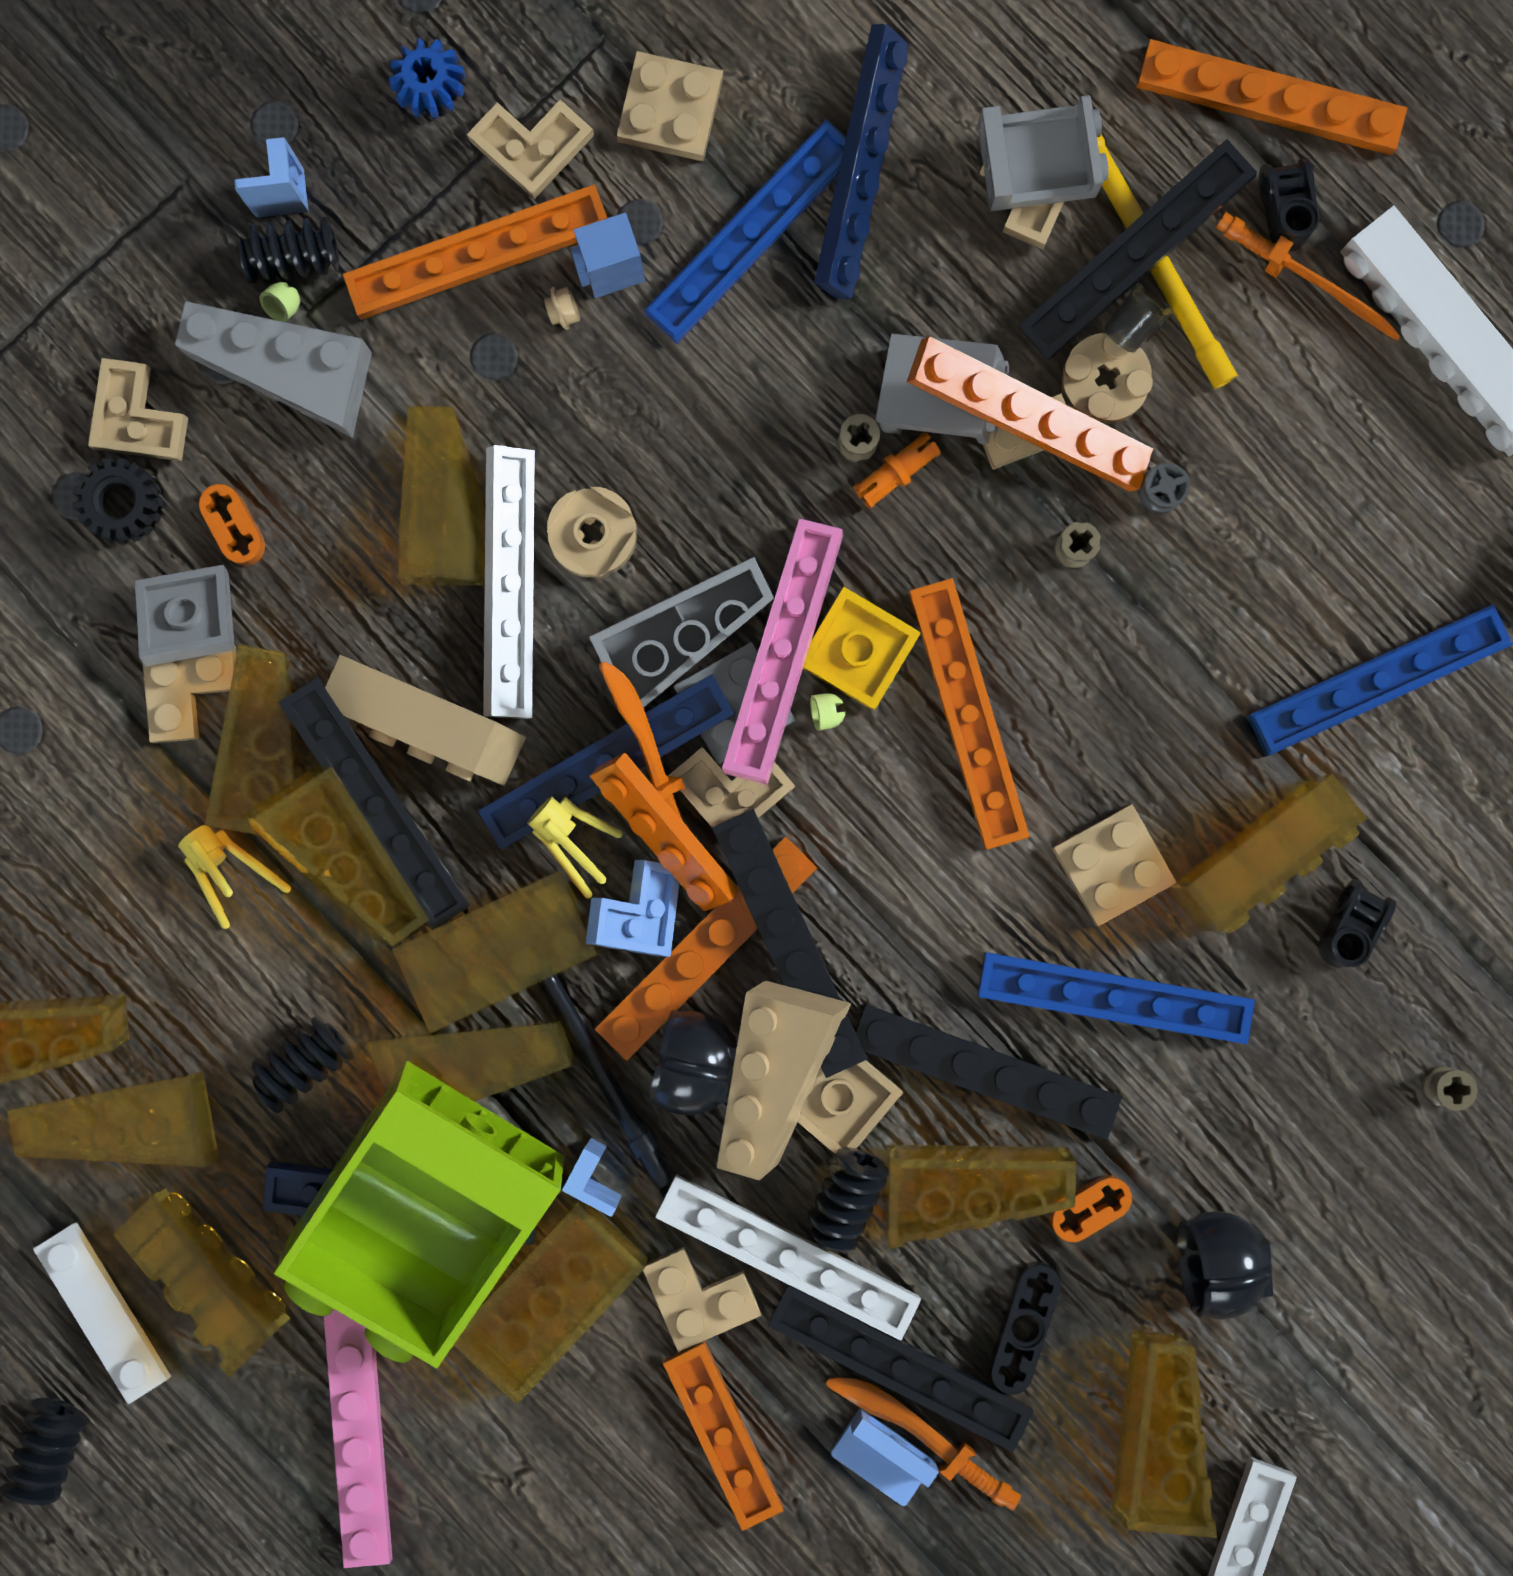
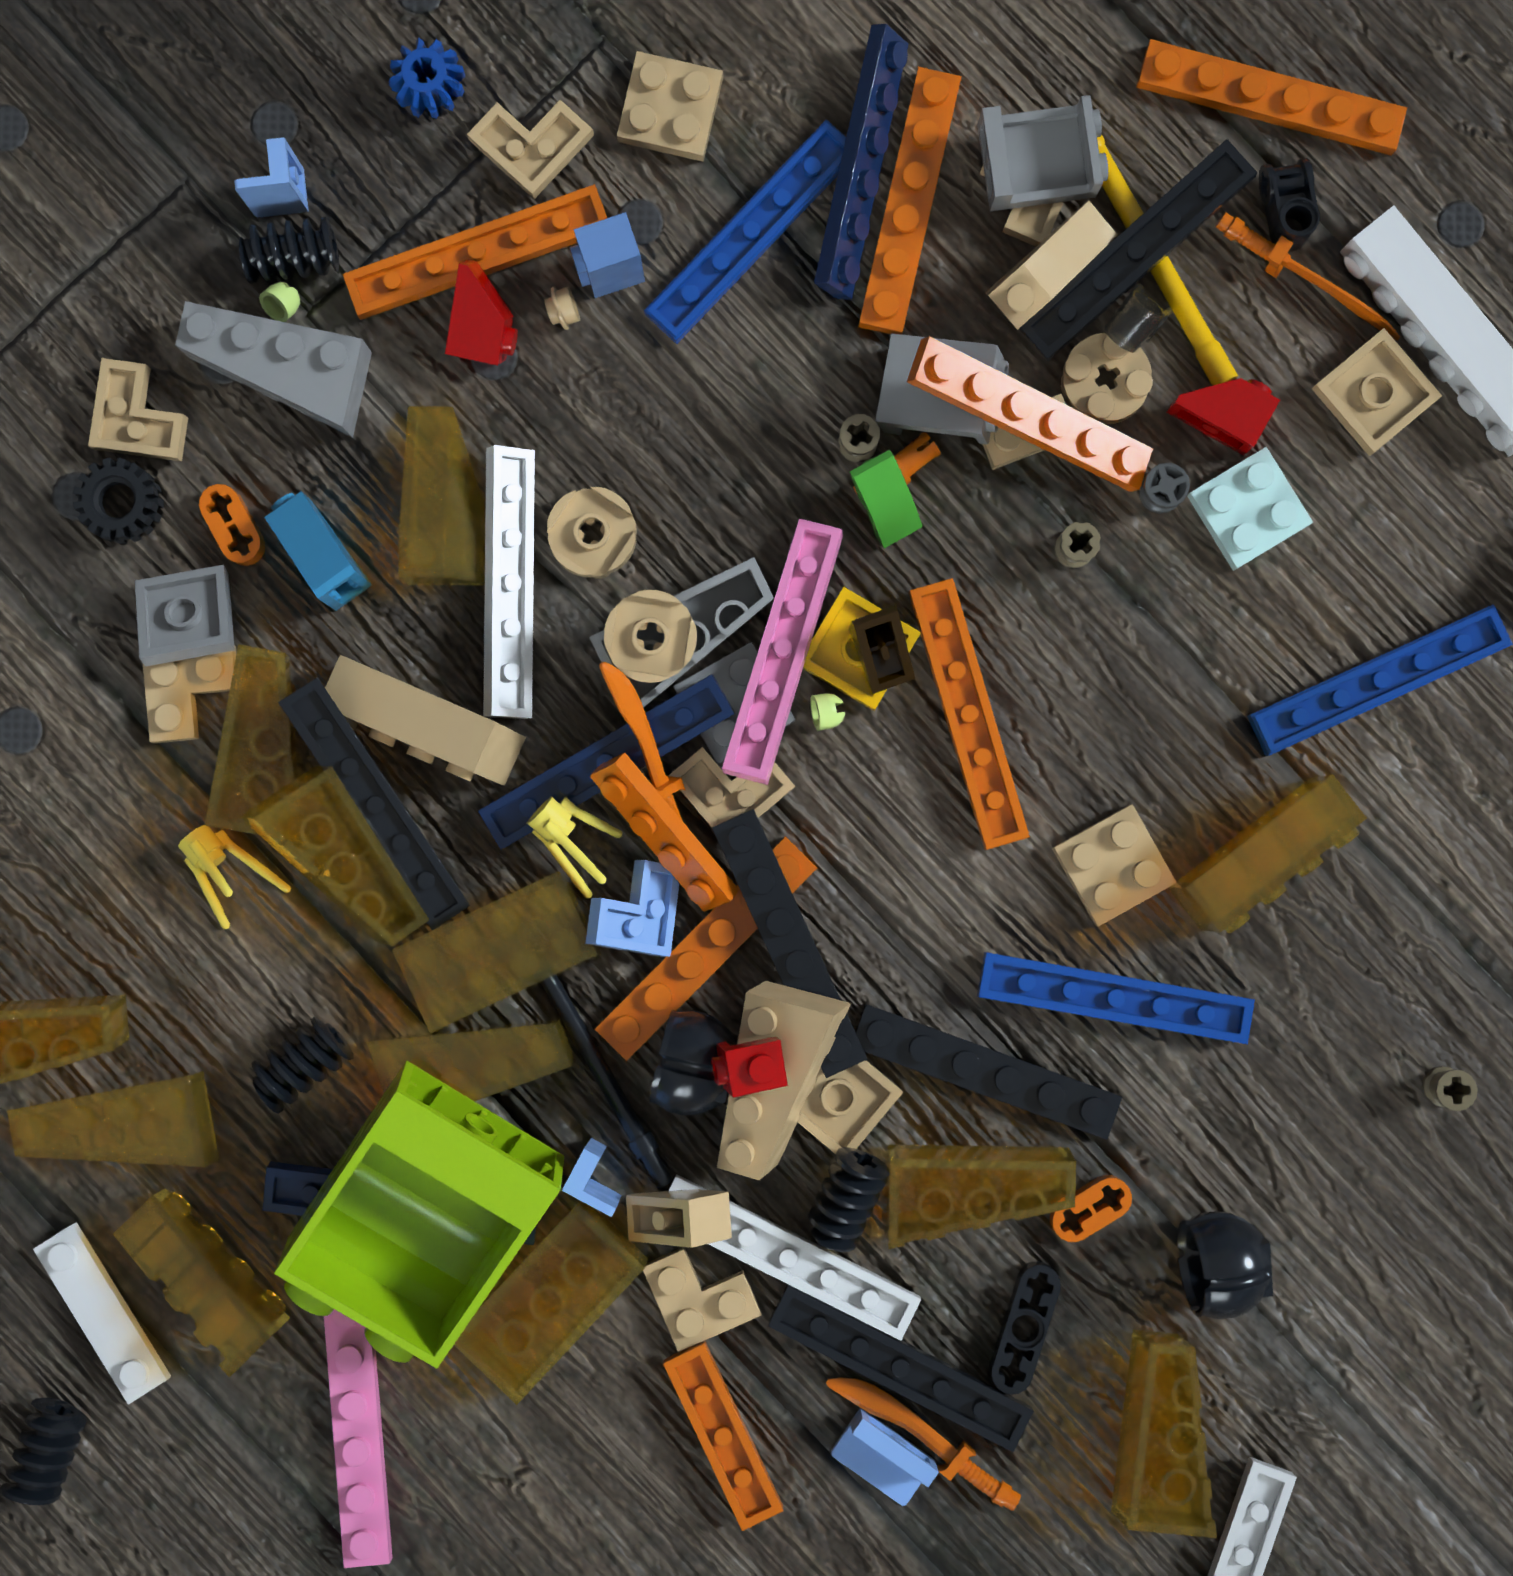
(316, 550): none -> dark azure slope
(479, 319): none -> red slope
(633, 615): none -> tan plate
(679, 1217): none -> tan slope
(749, 1066): none -> red bracket
(882, 649): none -> dark brown slope
(886, 498): none -> bright green slope
(909, 201): none -> orange plate
(1051, 265): none -> tan slope
(1228, 412): none -> red slope
(1249, 508): none -> light aqua plate
(1360, 918): black piece -> none
(1376, 392): none -> tan plate

